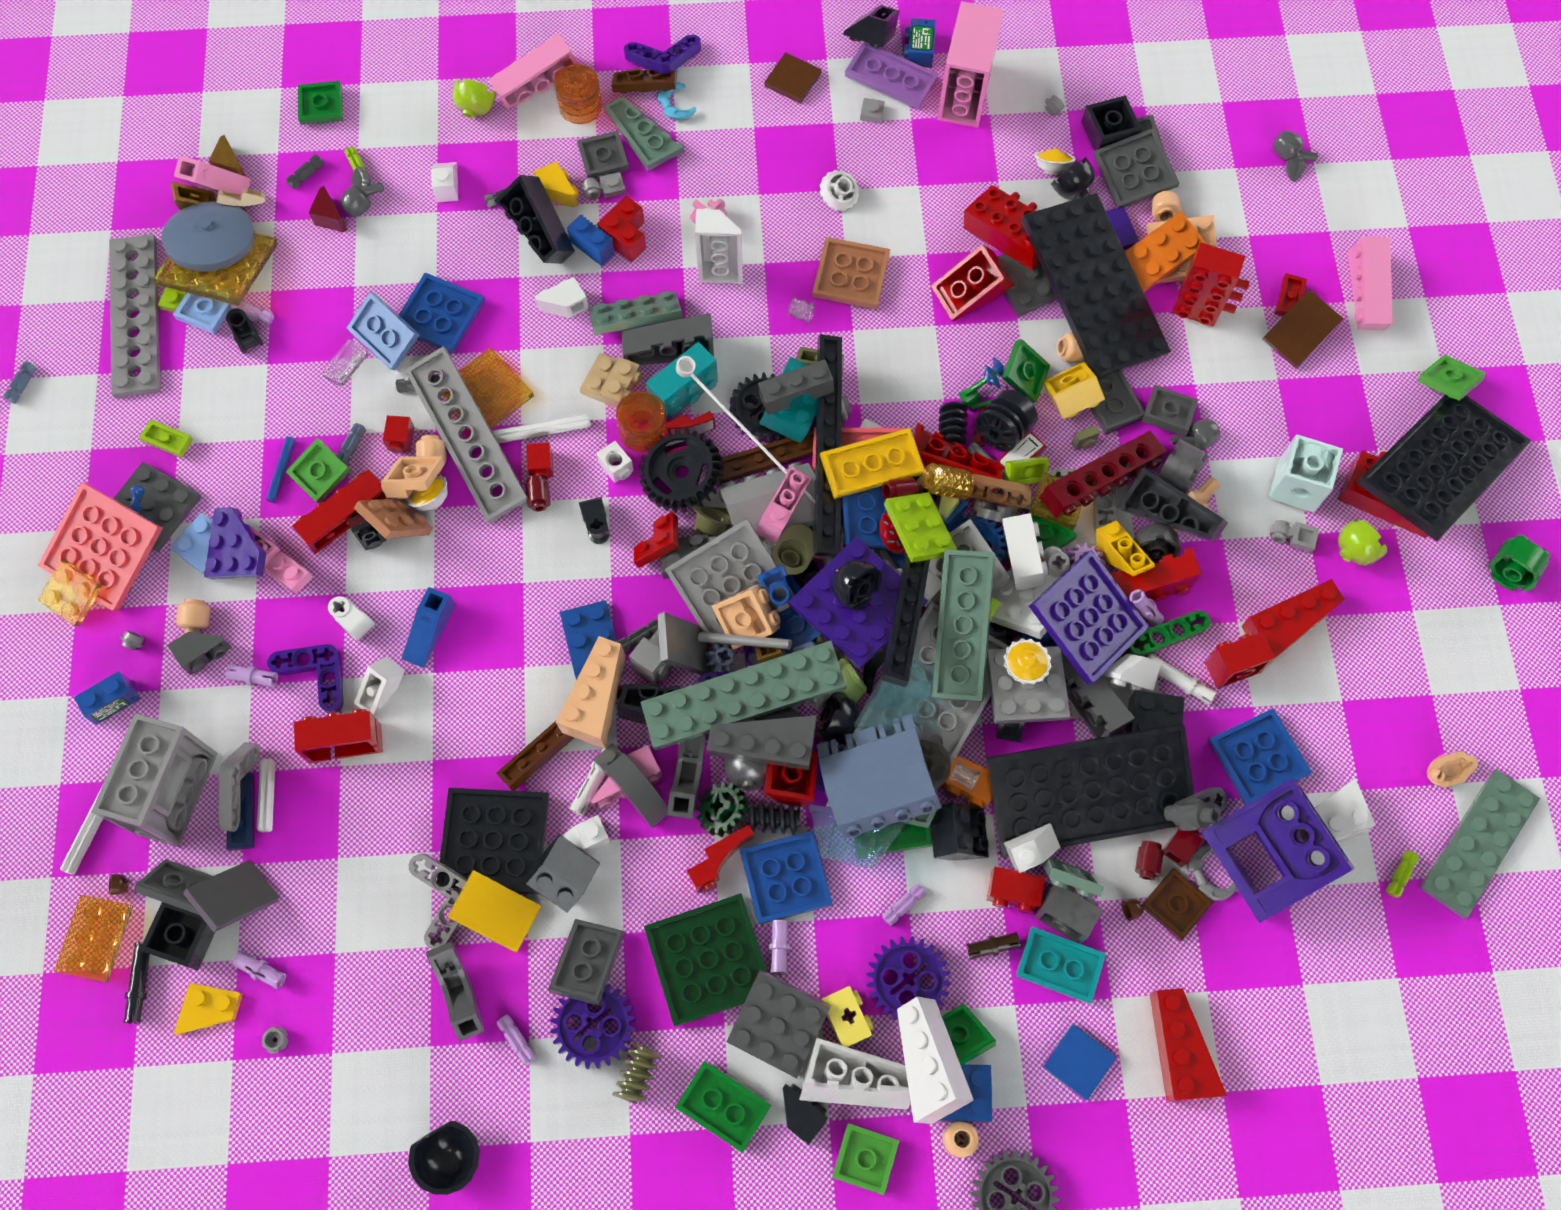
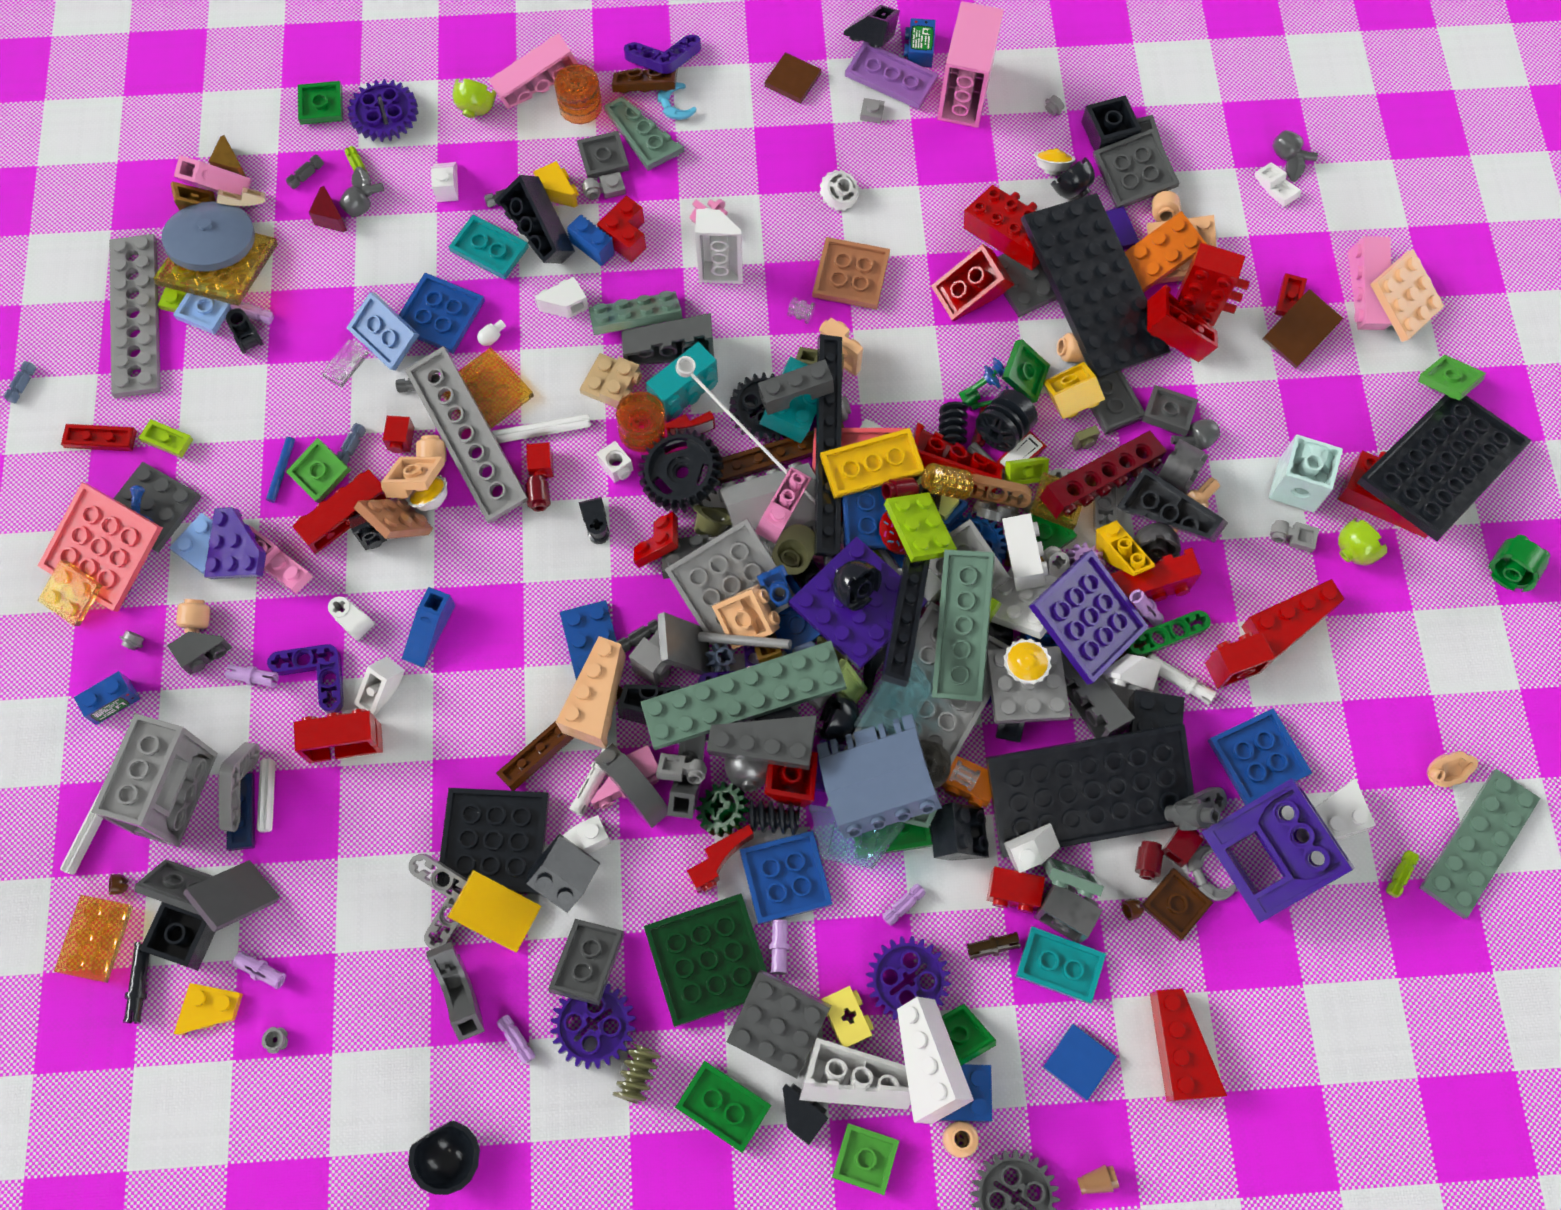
(99, 437): none -> red tile
(399, 108): none -> dark purple gear
(488, 247): none -> teal plate
(490, 333): none -> white cylinder
(674, 767): none -> light grey plate
(850, 348): none -> light nougat plate
(1099, 1181): none -> medium nougat cone
(1179, 327): none -> red wedge
(1275, 183): none -> white slope
(1407, 295): none -> light nougat plate

